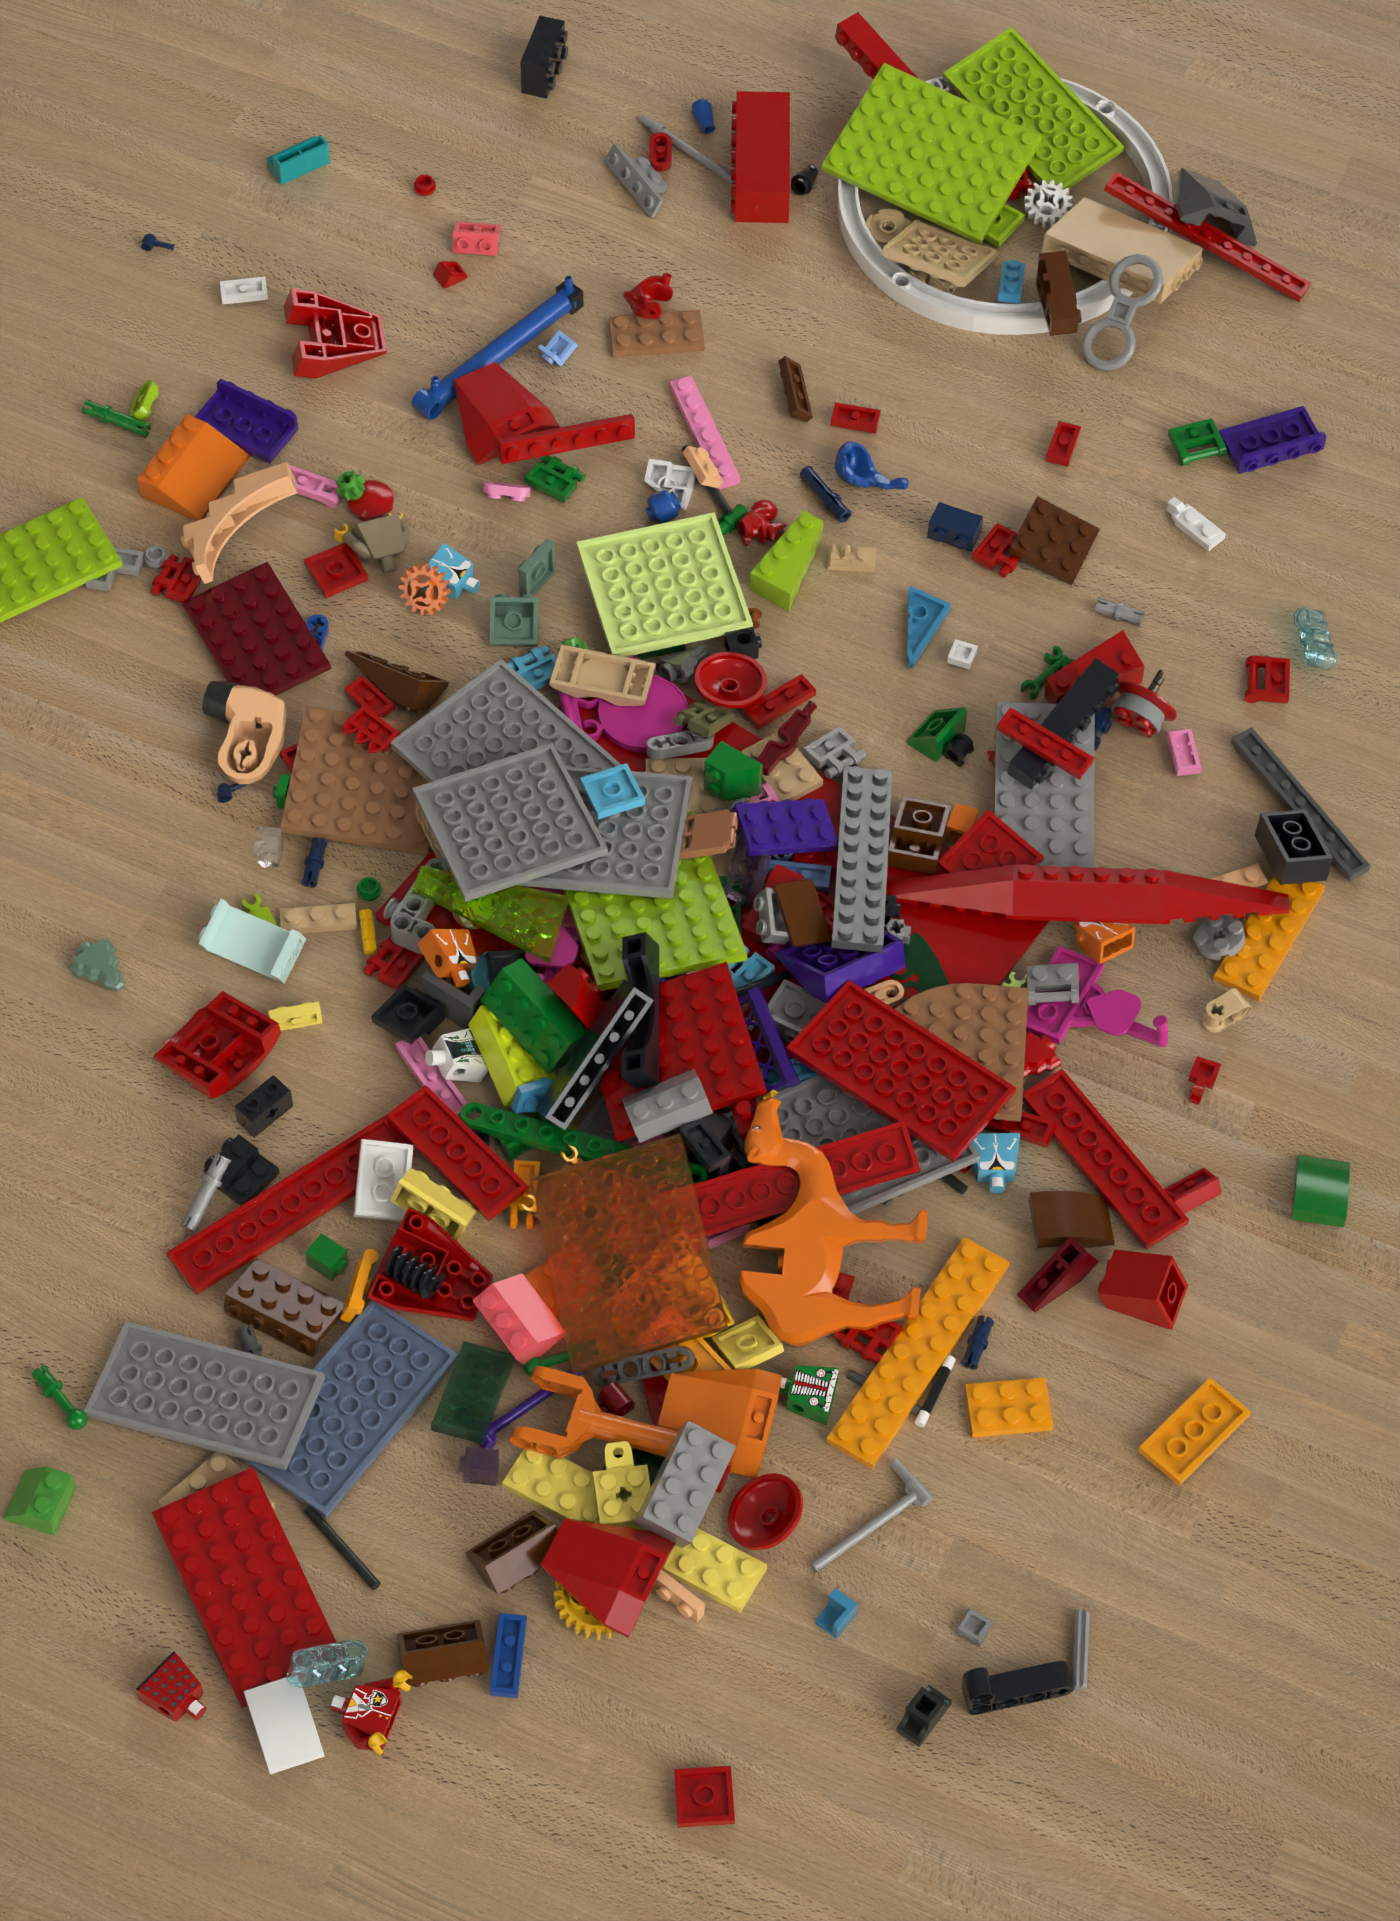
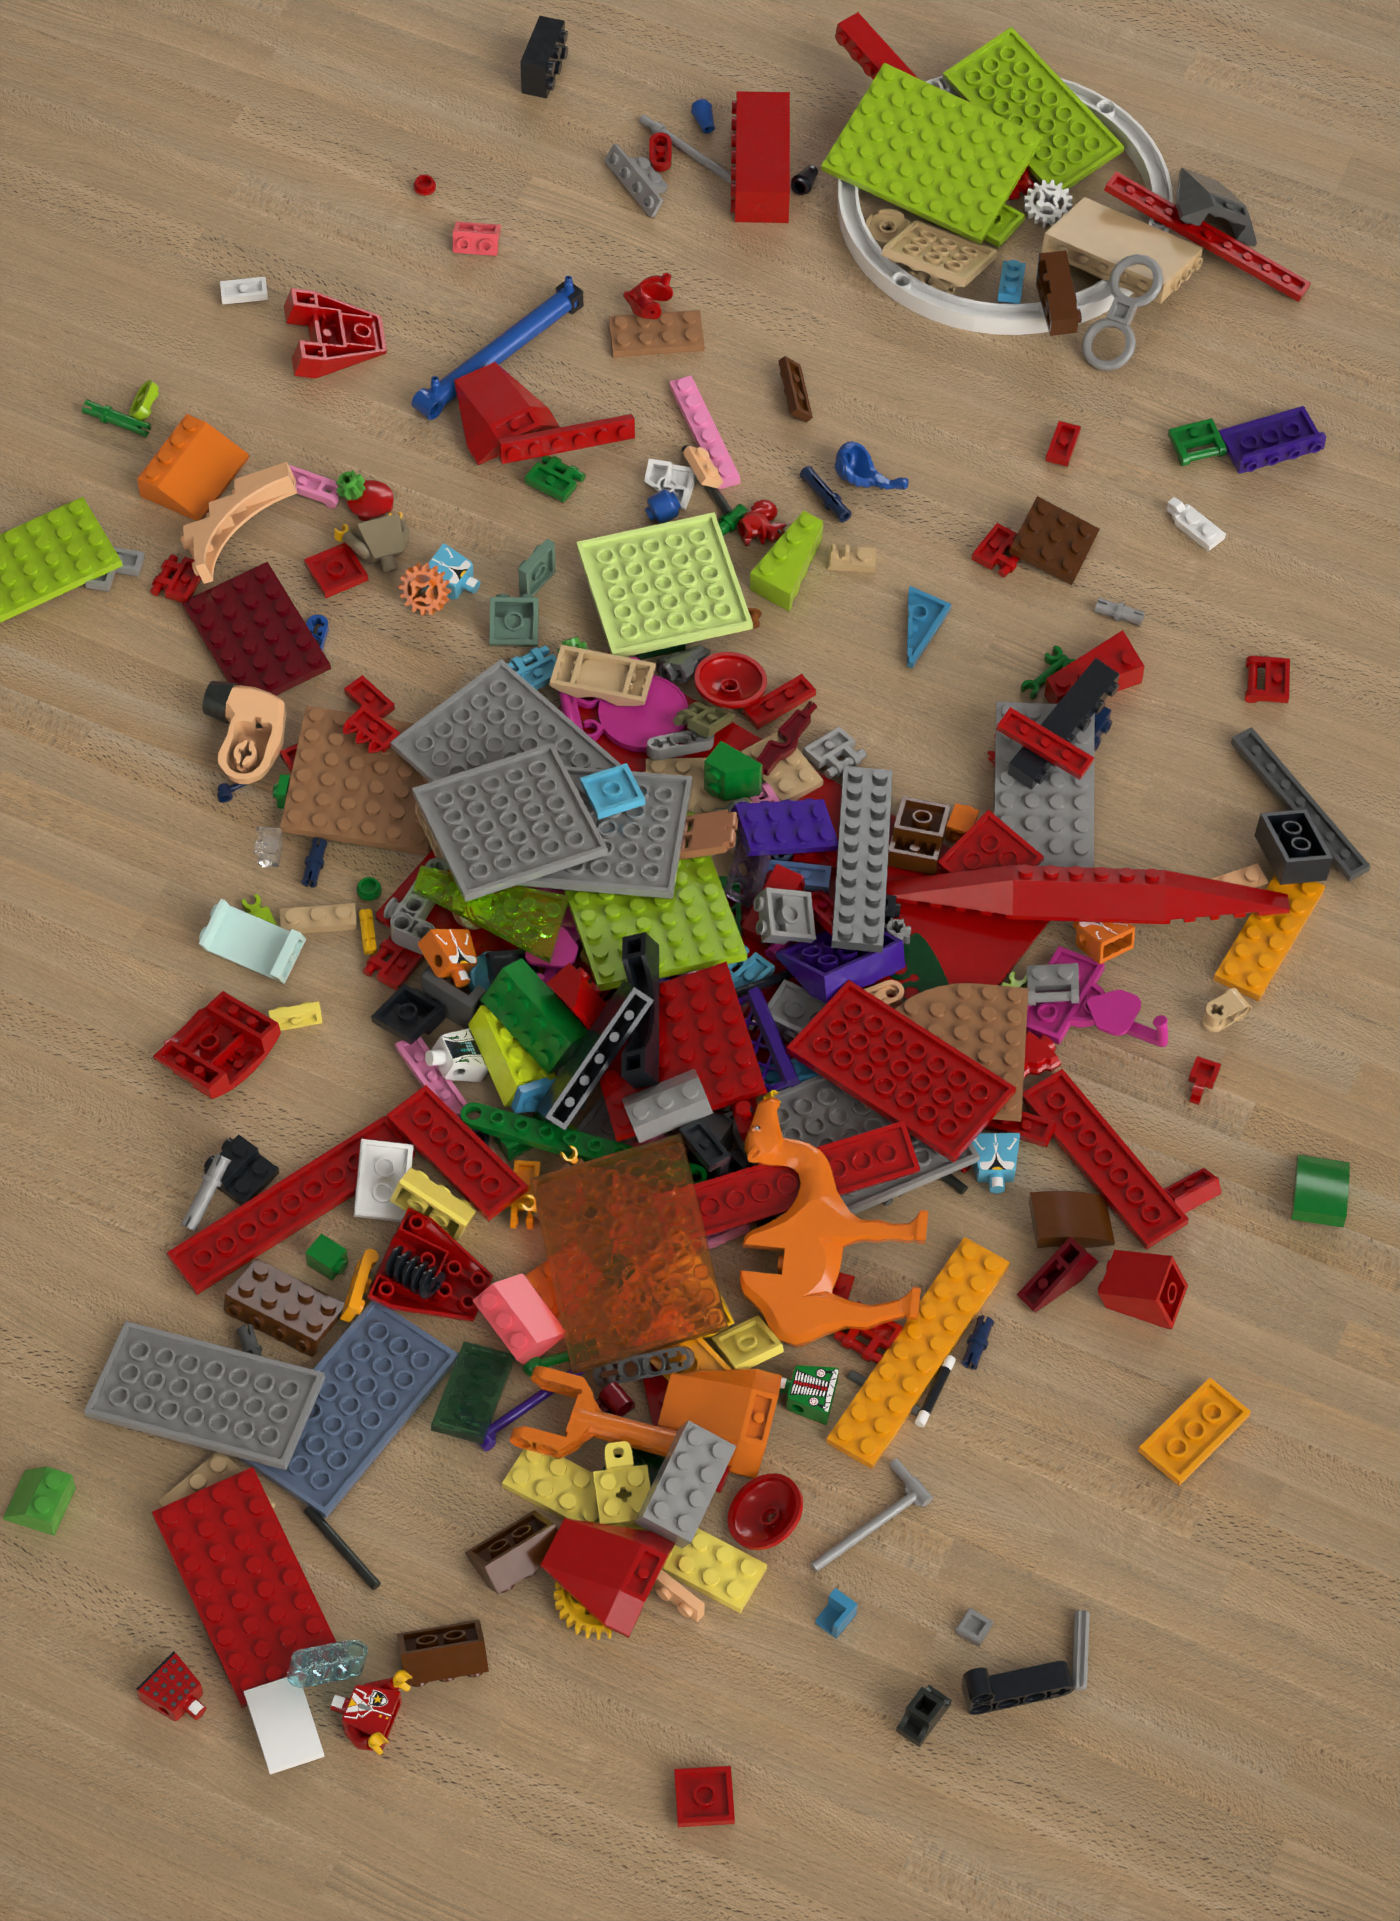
(75, 1417): green pin -> none
(99, 964): sand green rock -> none
(150, 241): dark blue hand -> none
(155, 556): light grey plate -> none
(249, 420): dark purple bracket -> none
(263, 1106): black brick -> none
(299, 159): teal piece -> none
(400, 684): reddish brown wedge -> none
(449, 273): red slope -> none
(480, 1466): brick -> none
(496, 490): bright pink plate -> none
(508, 1655): blue plate -> none
(558, 349): light blue bracket -> none
(743, 642): black brick -> none
(802, 913): reddish brown piece -> none
(855, 417): red plate -> none
(937, 730): green slope -> none
(955, 526): dark blue brick -> none
(958, 749): black brick -> none
(962, 654): white plate -> none
(1008, 1407): light orange plate -> none
(1143, 707): piece -> none
(1183, 752): bright pink plate -> none
(1210, 929): light grey plate -> none
(1315, 638): clear light blue piece -> none

